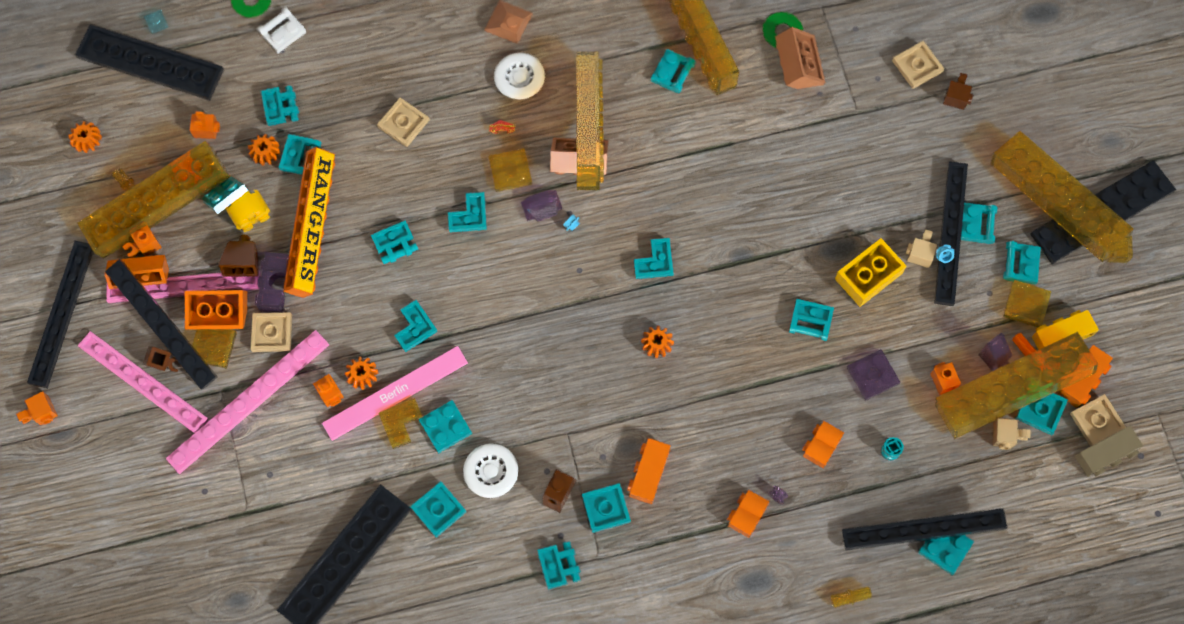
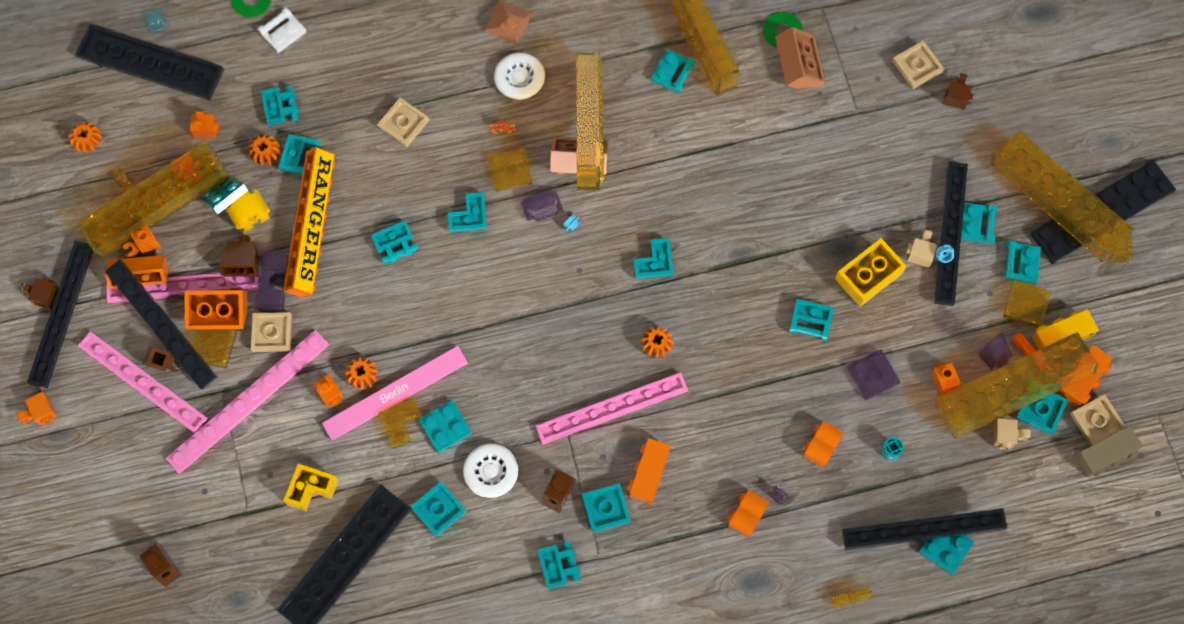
(41, 293): none -> reddish brown brick
(158, 563): none -> reddish brown torso
(305, 483): none -> yellow brick
(419, 328): teal plate -> none
(611, 408): none -> bright pink tile

